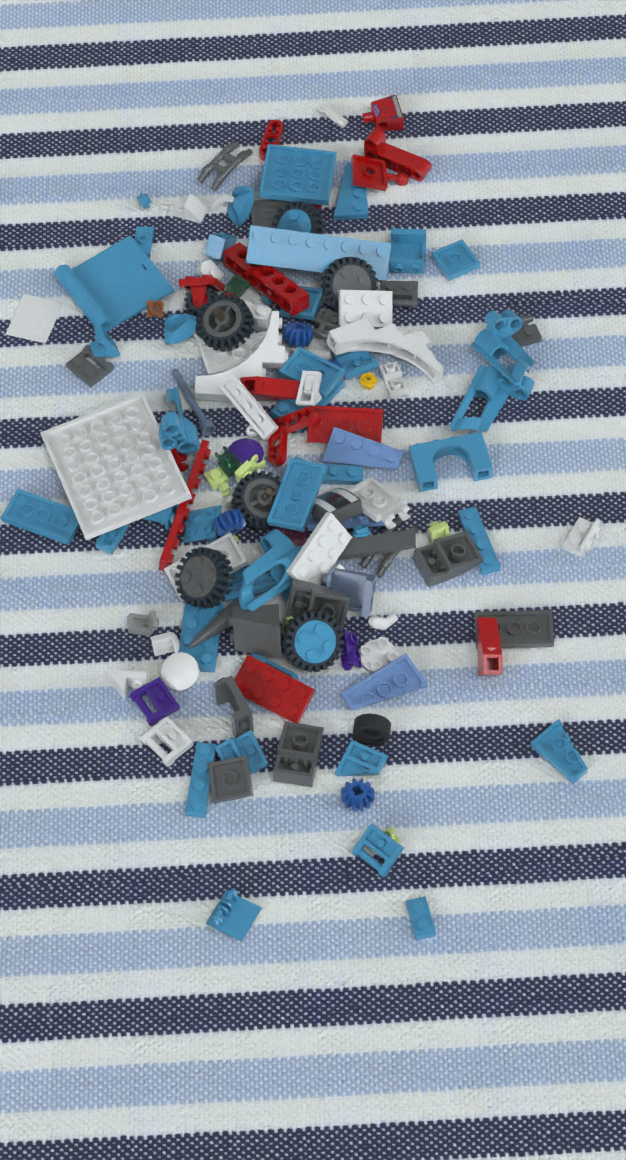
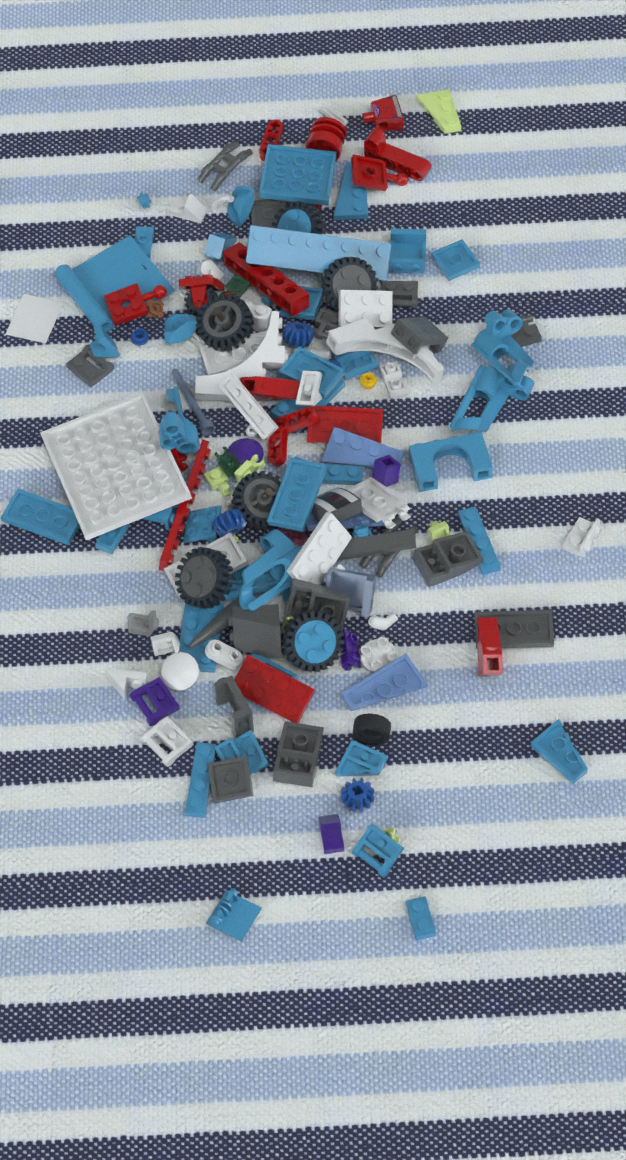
(137, 302): none -> red plate
(139, 337): none -> blue plate
(224, 654): none -> white plate
(327, 135): none -> red wheel
(331, 833): none -> dark purple slope
(386, 470): none -> dark purple brick
(418, 332): none -> dark grey panel
(442, 109): none -> yellowish green wing

